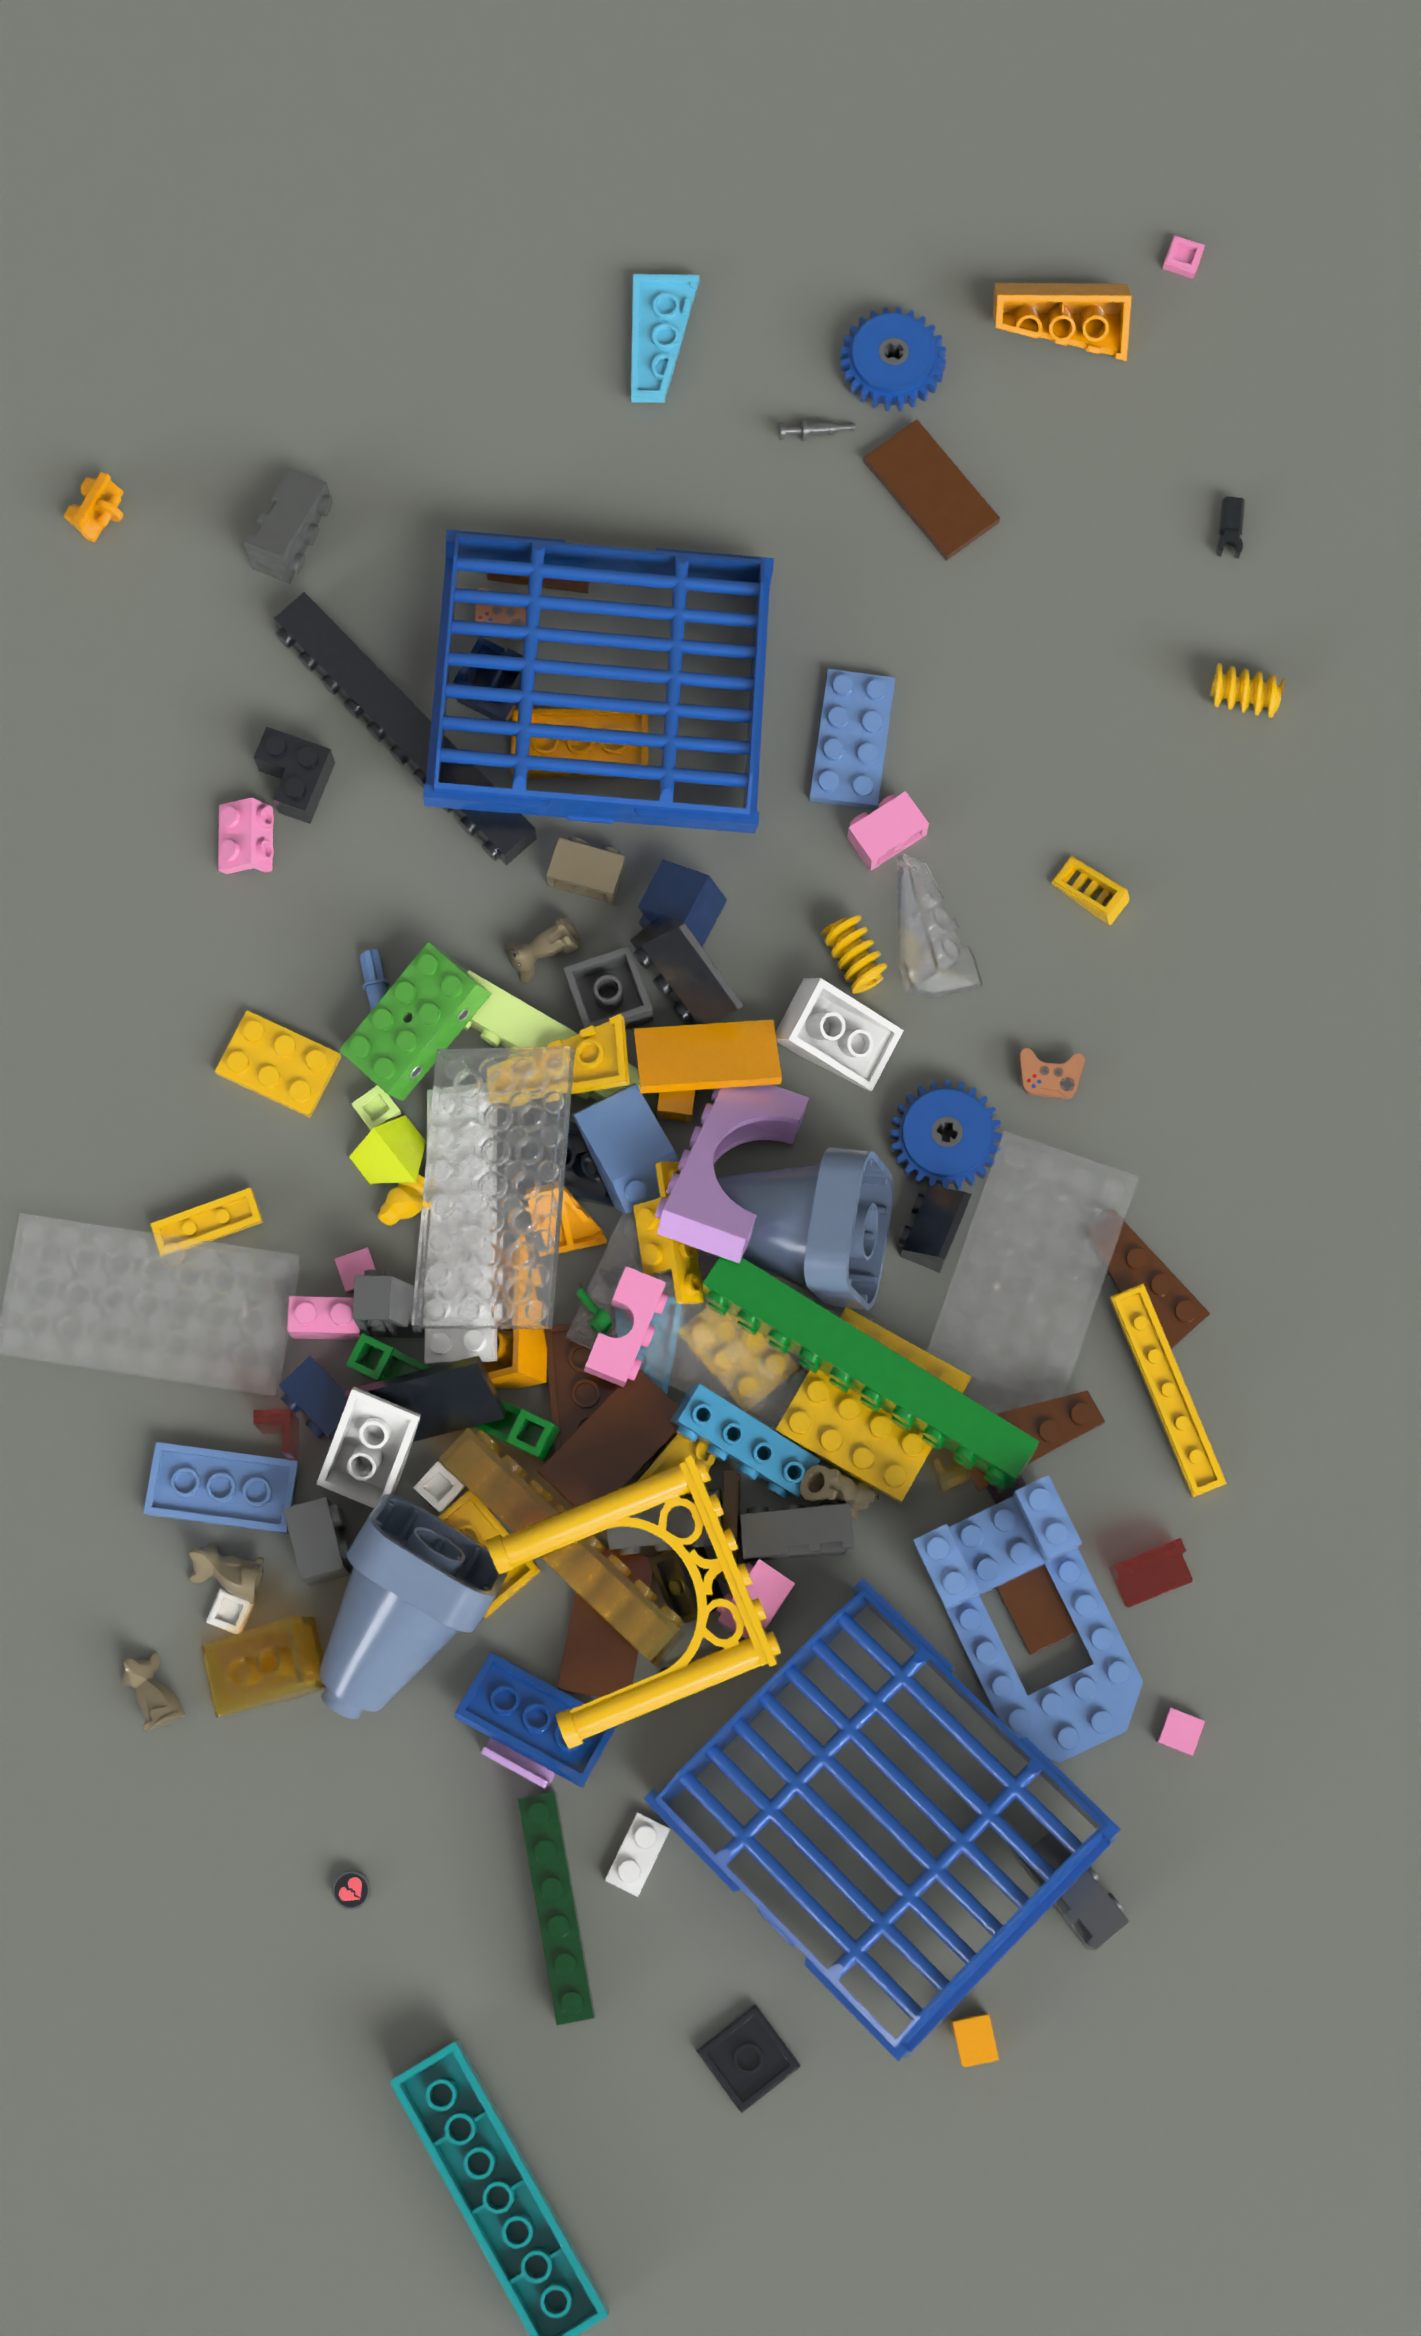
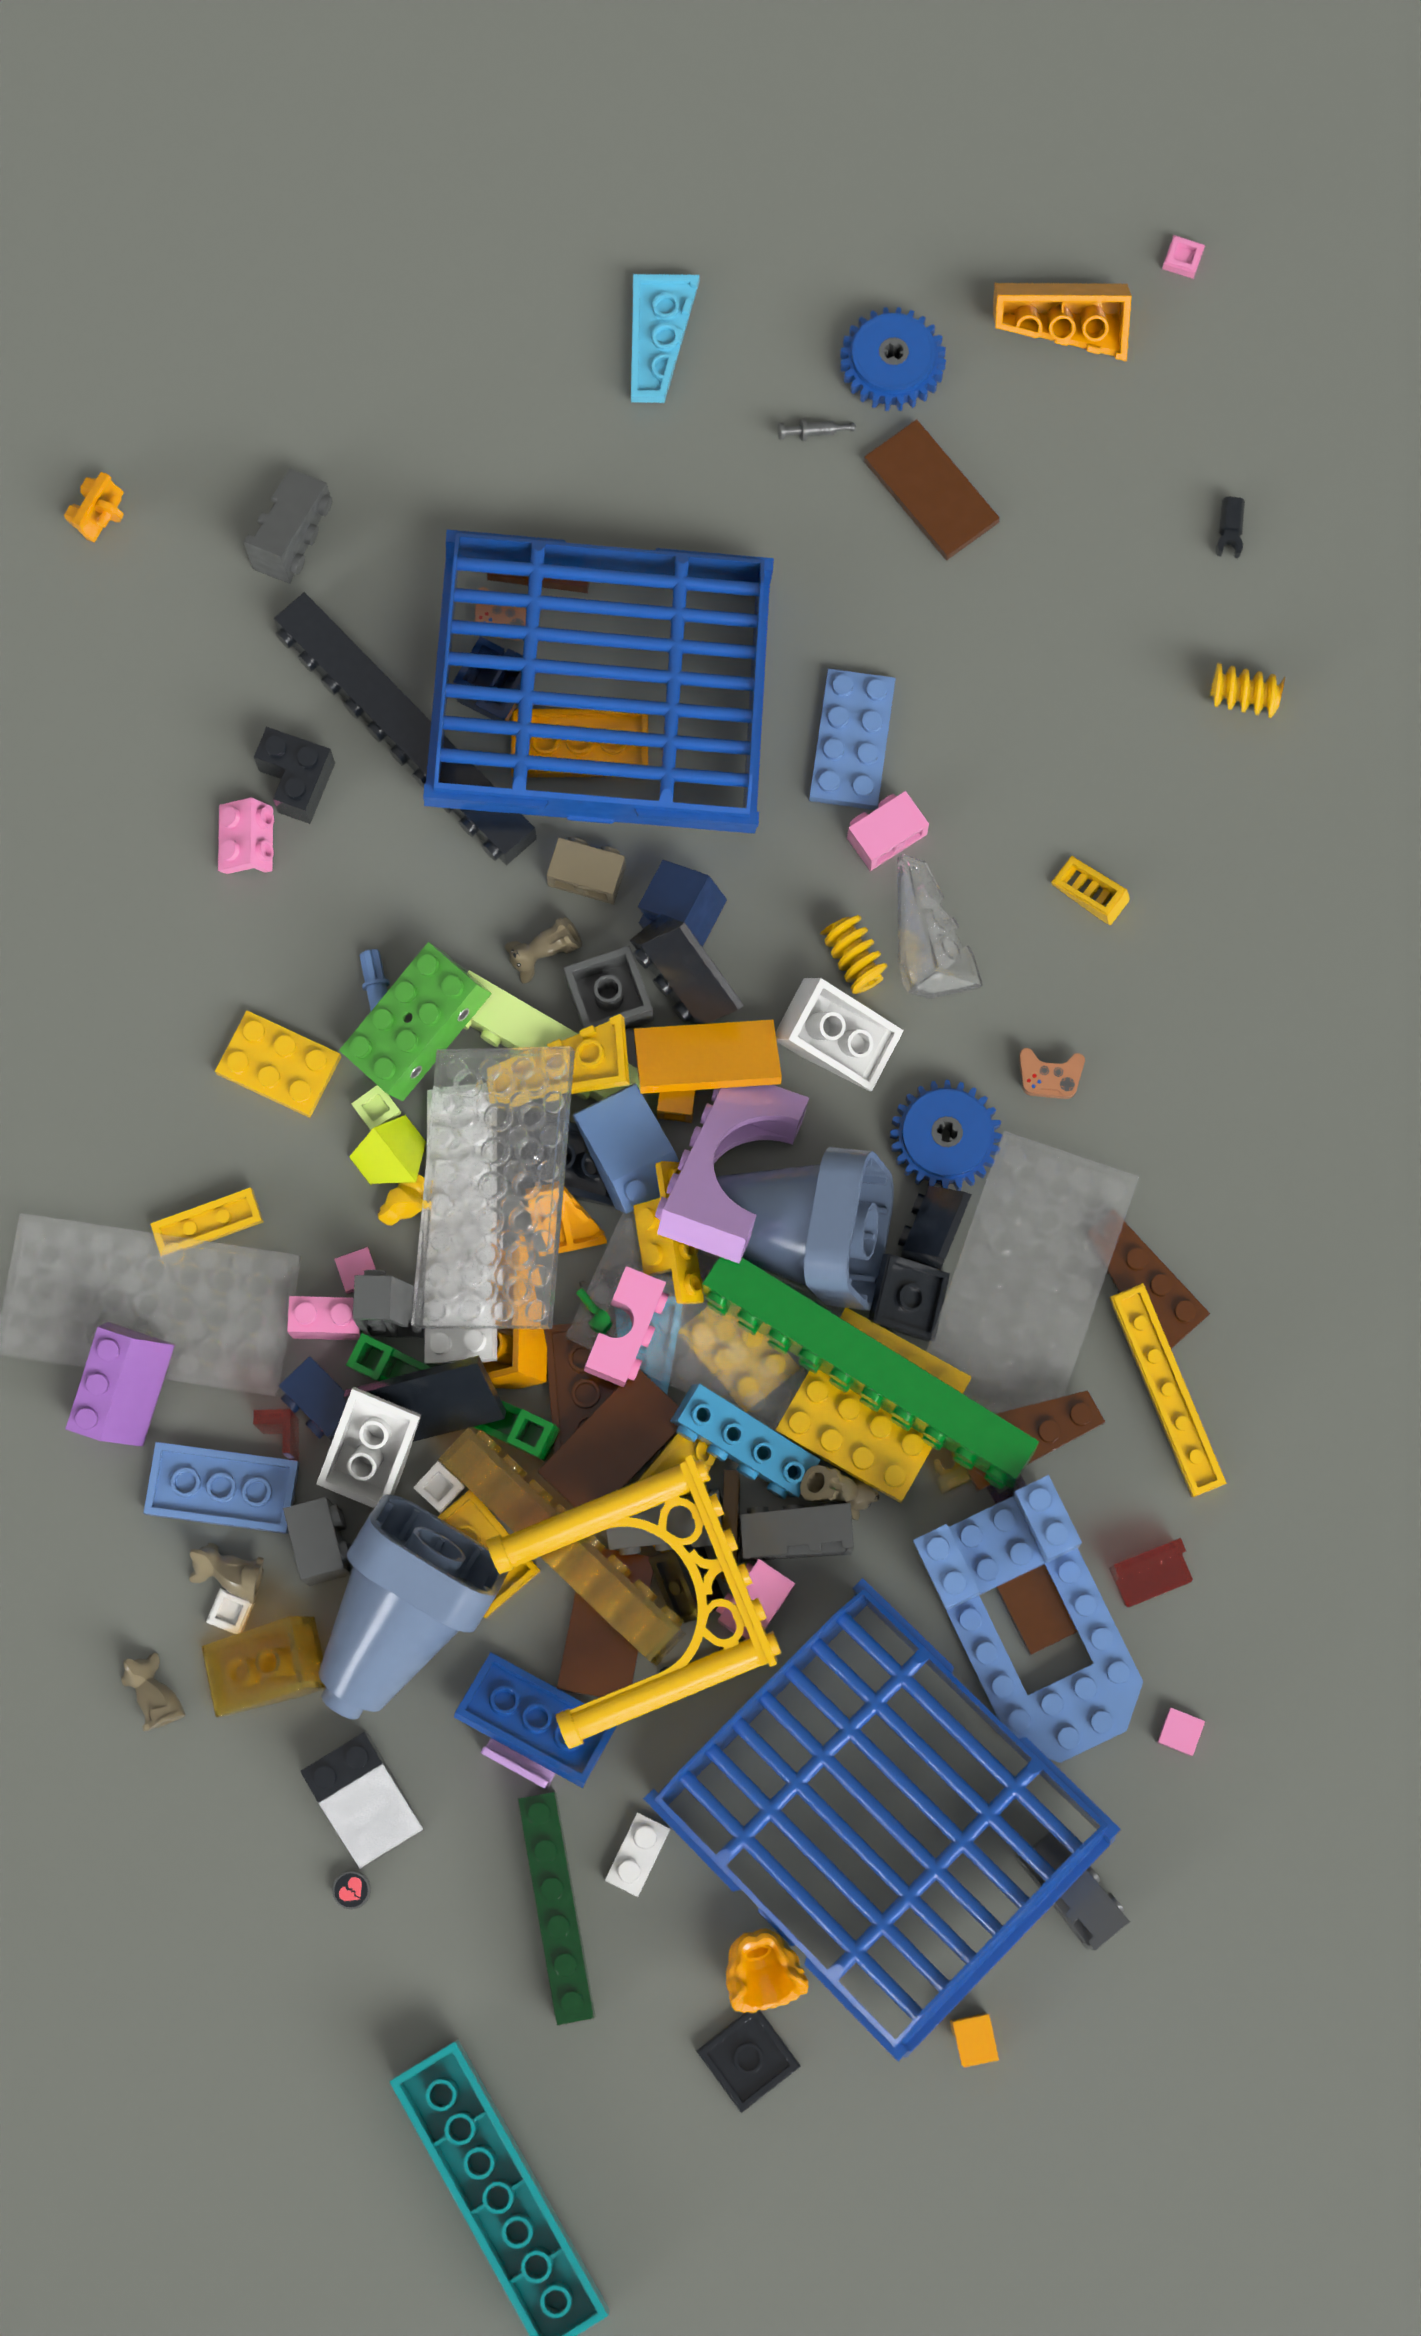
(120, 1385): none -> medium lavender slope
(362, 1799): none -> slope
(763, 1972): none -> light orange hair
(908, 1297): none -> black tile

